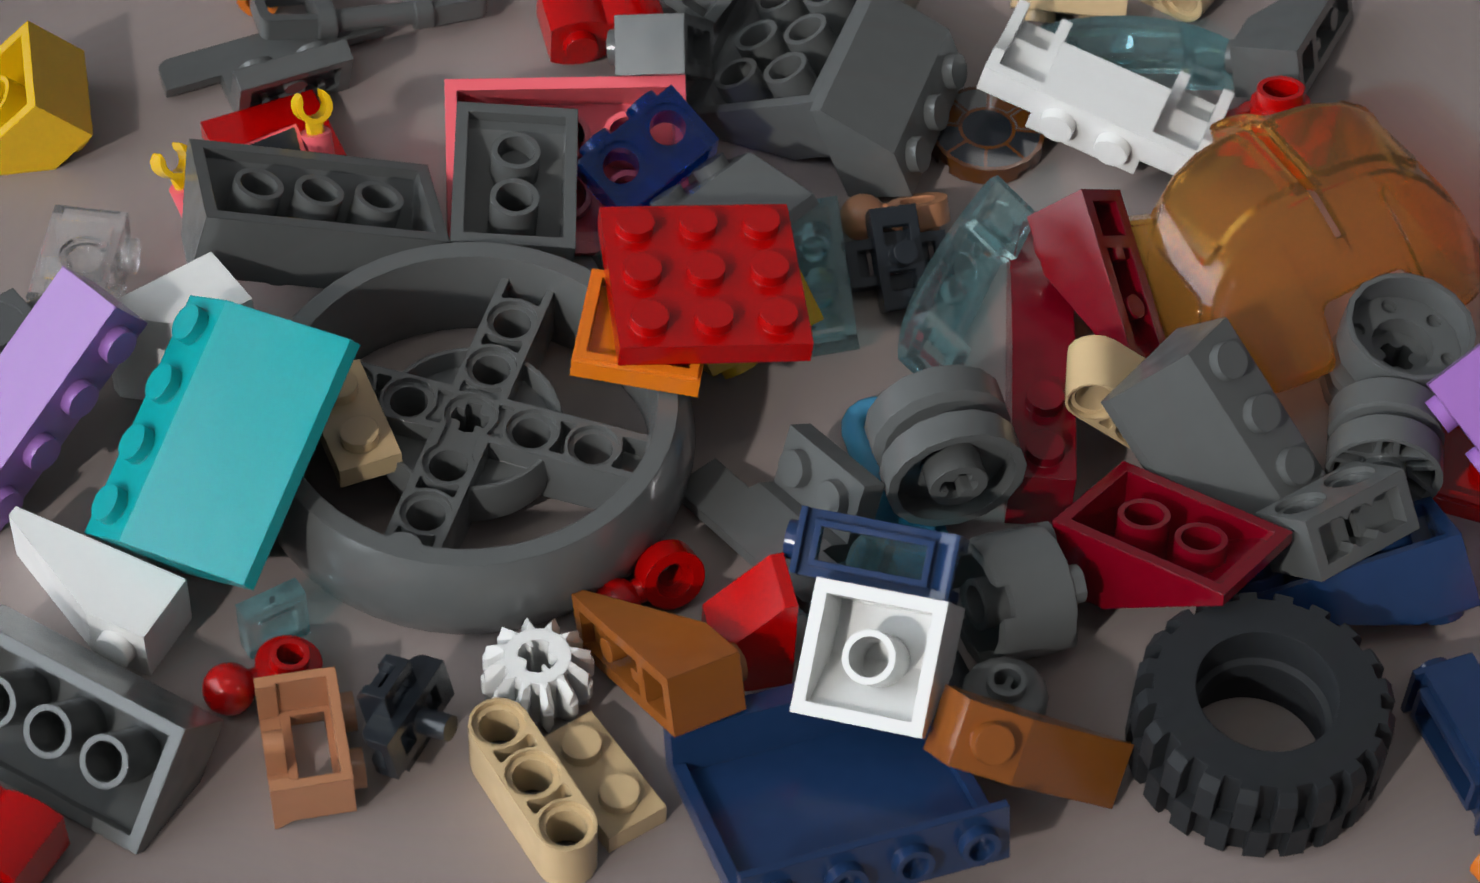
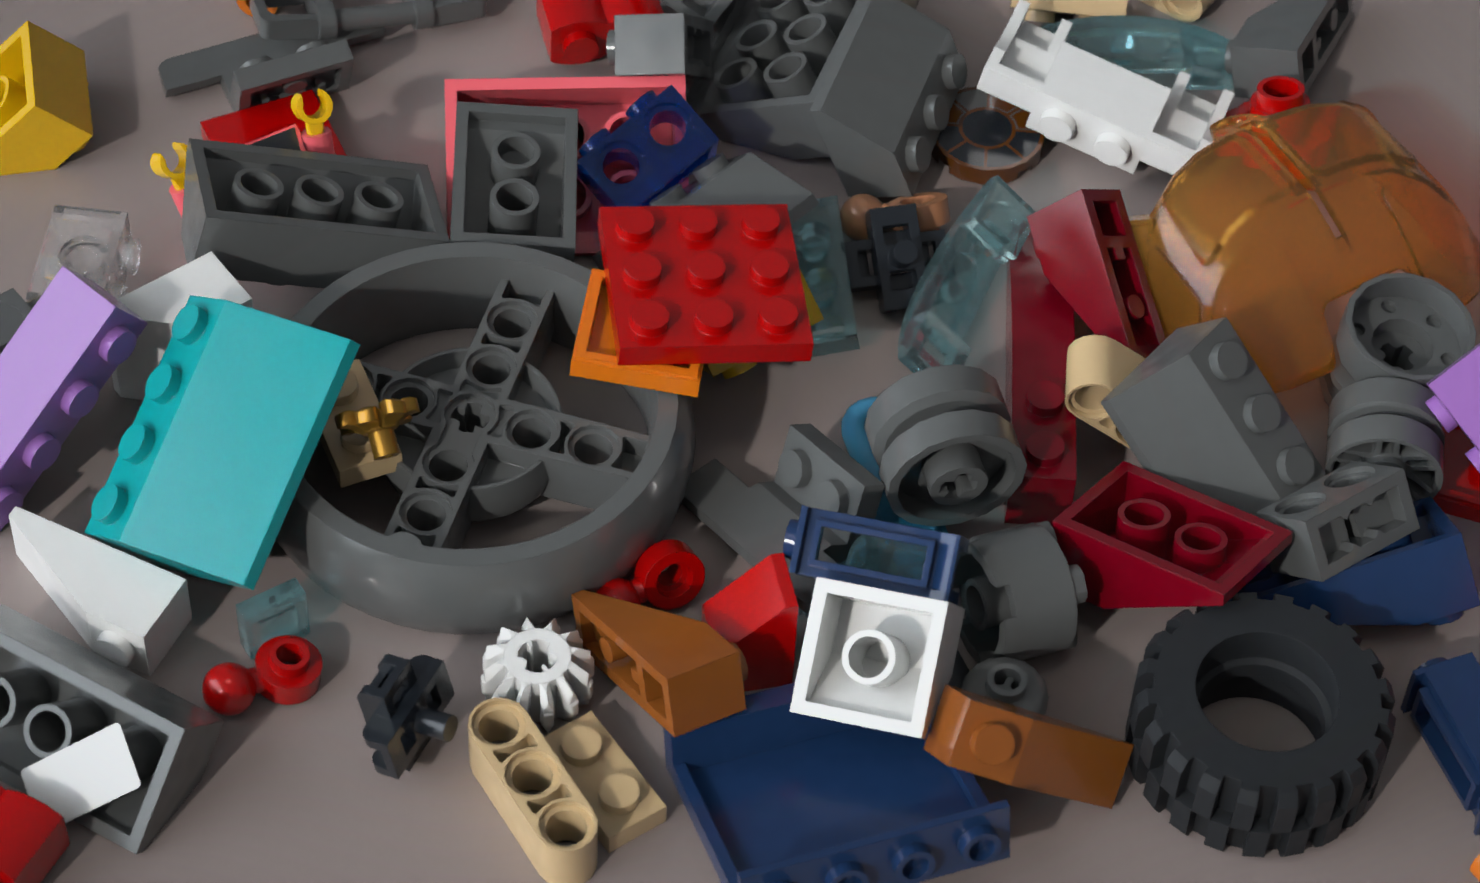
(84, 774): none -> white sticker
(298, 700): nougat window -> none
(379, 424): none -> pearl gold plant

